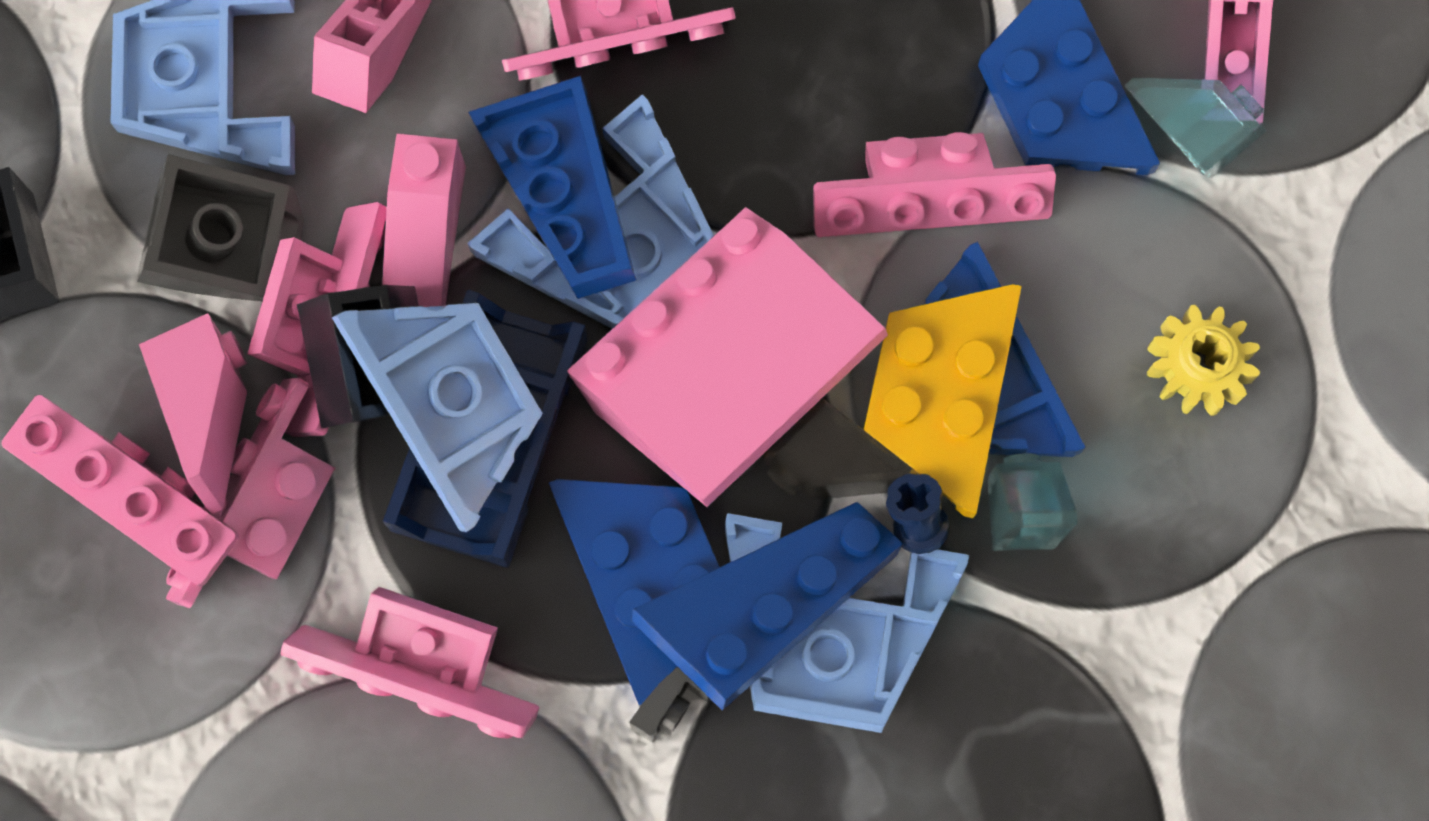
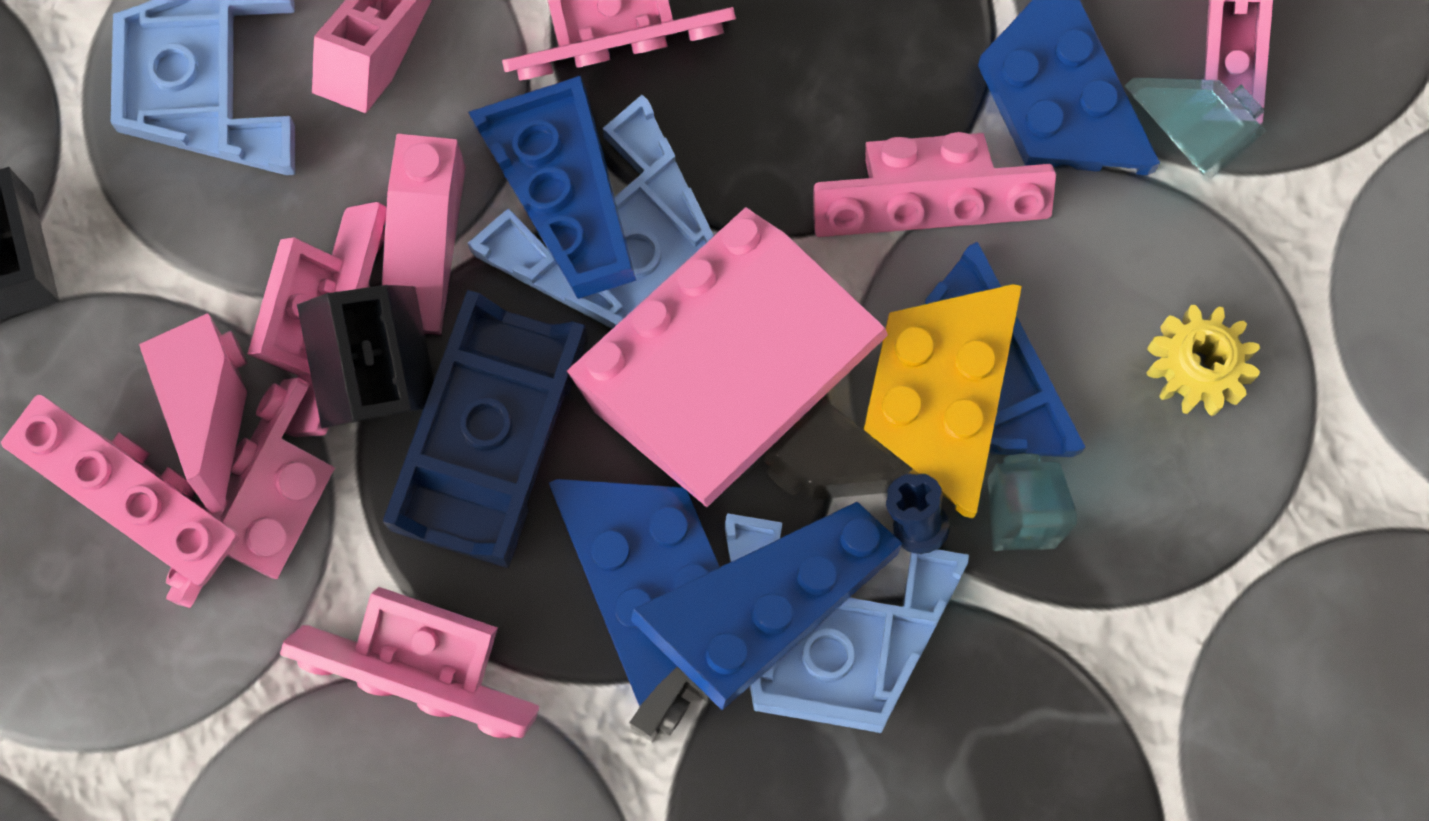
(216, 230): dark grey slope -> none
(448, 395): light blue wing -> none

